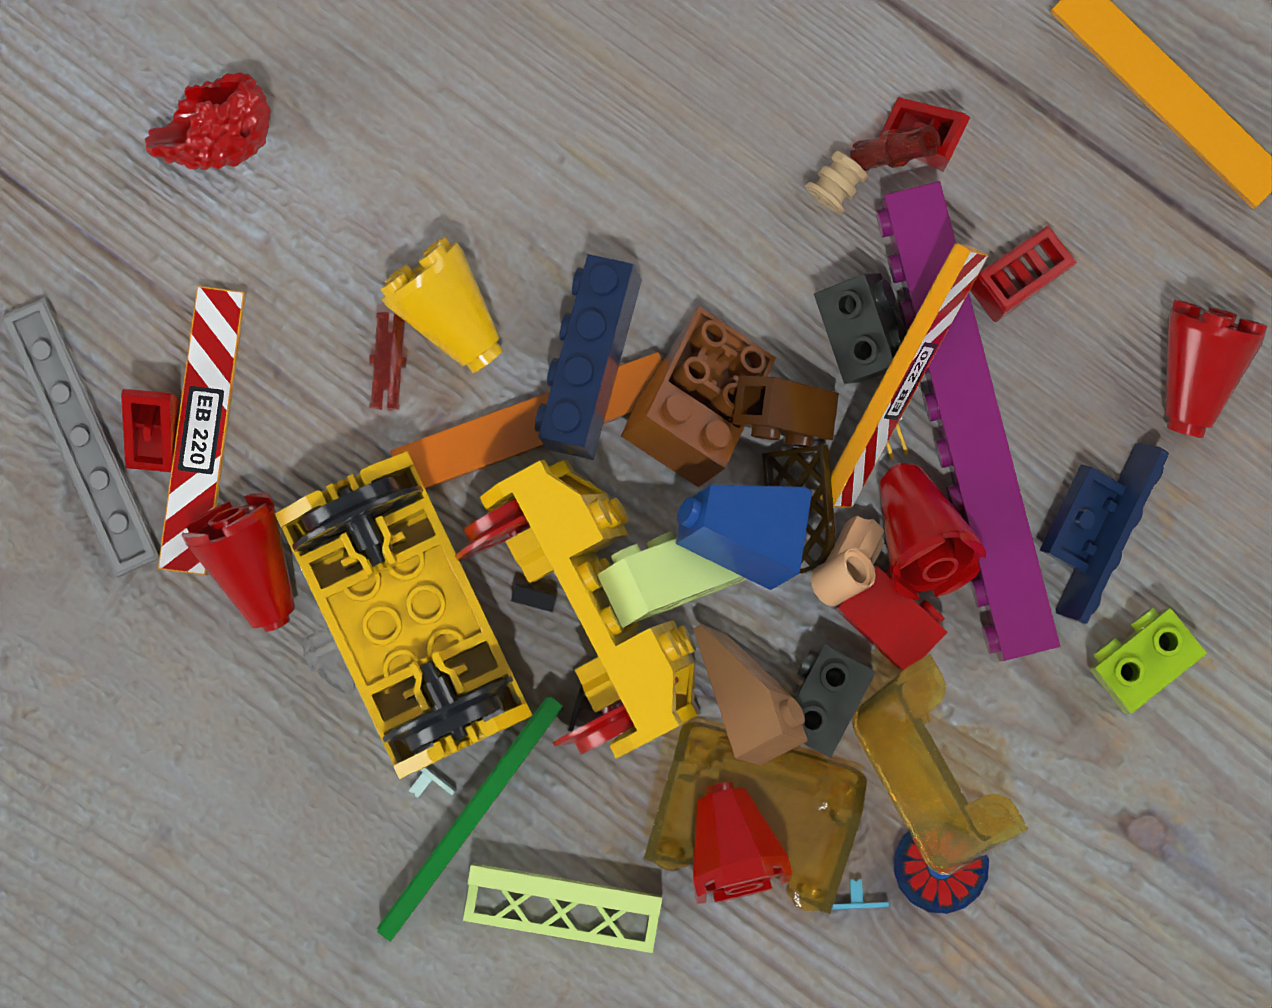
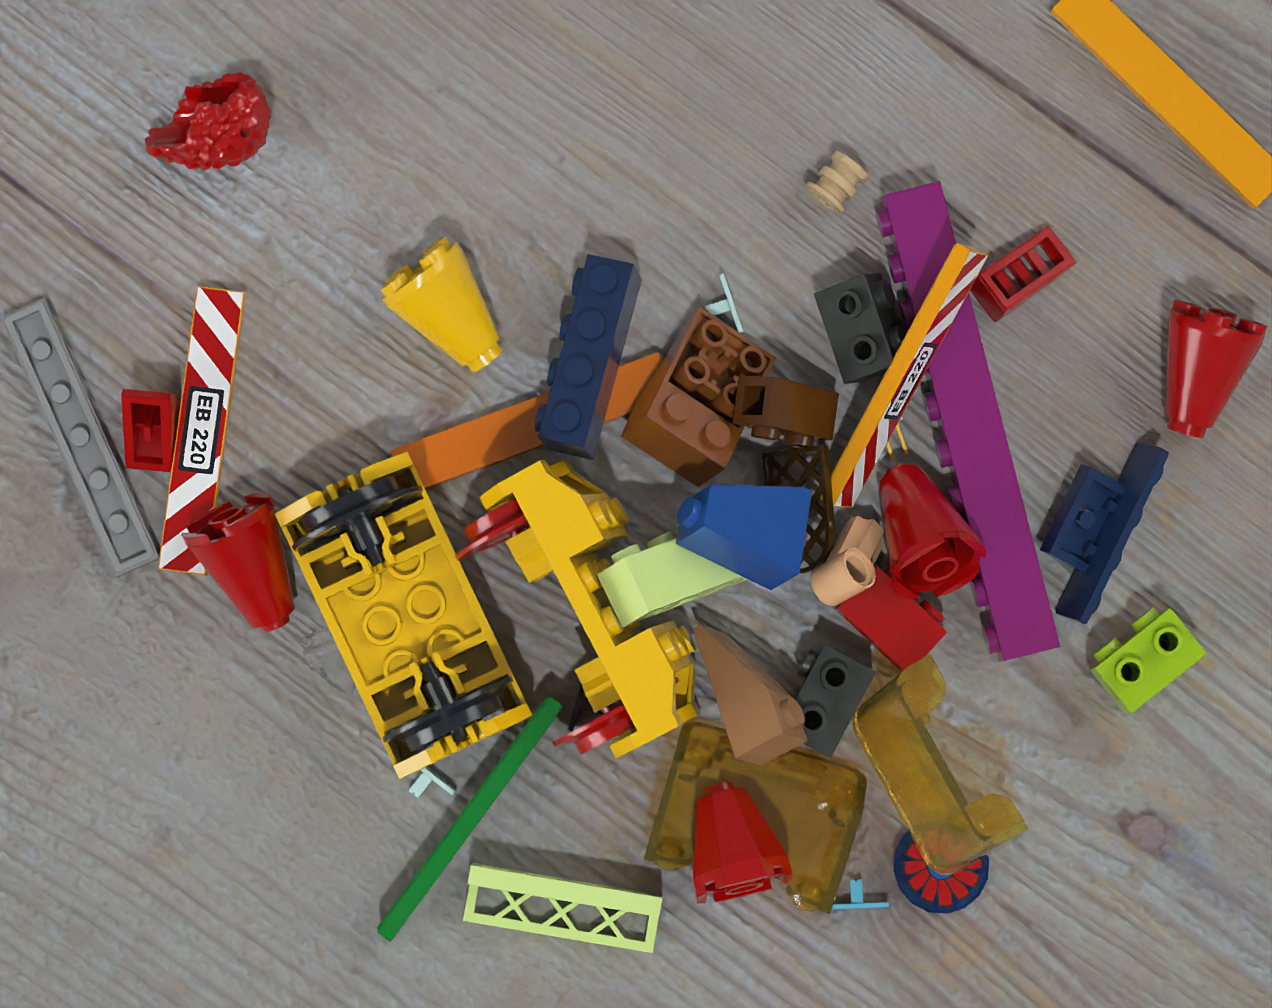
(387, 362): clear red pin -> none
(534, 598): black piece -> none
(725, 305): none -> light aqua piece
(896, 147): clear red pin -> none
(949, 124): red slope -> none

